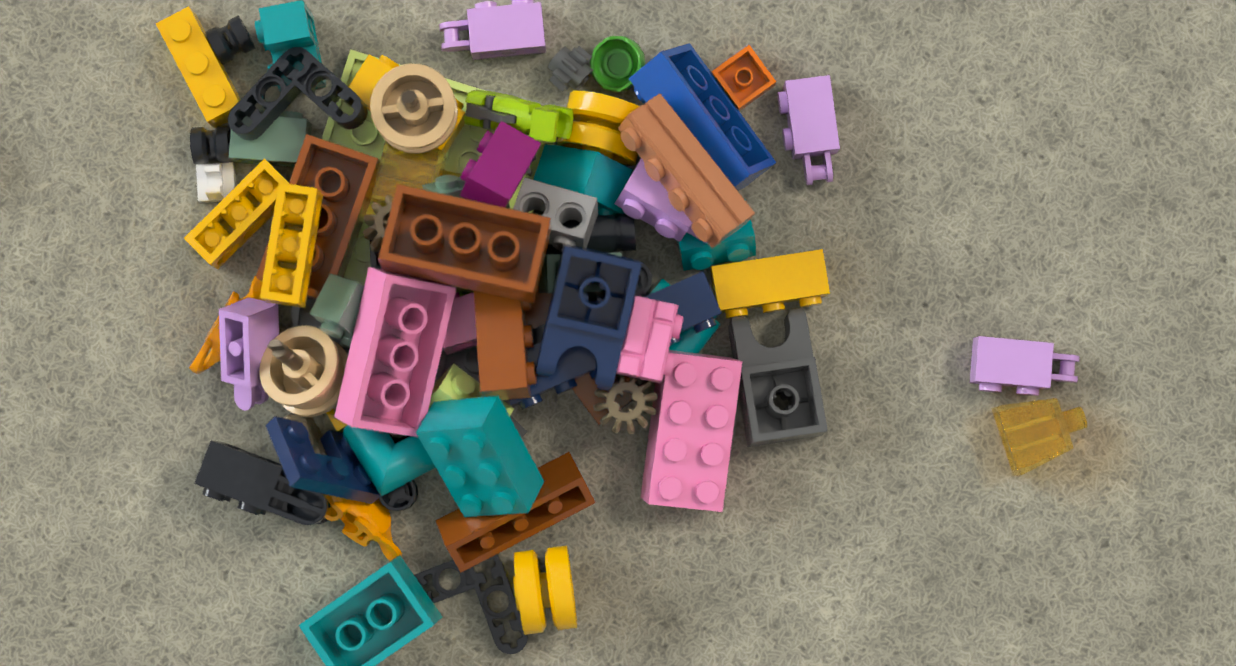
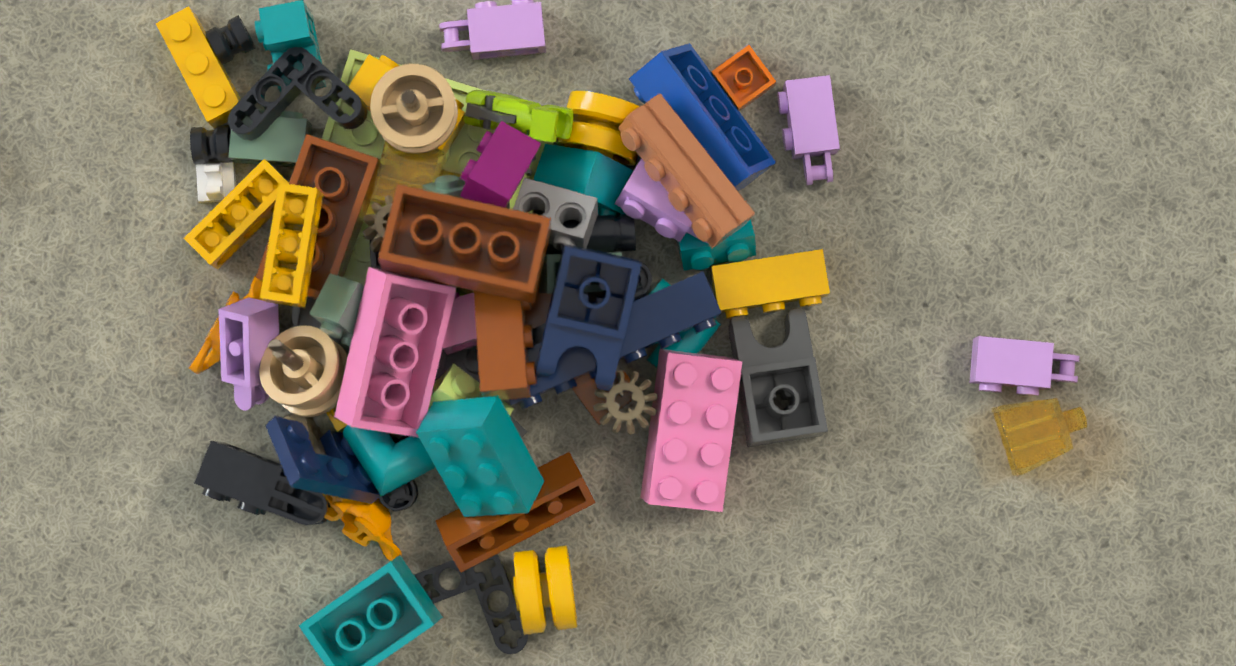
(570, 68): dark grey gear -> none
(618, 56): bright green hair -> none
(648, 340): bright pink brick -> none

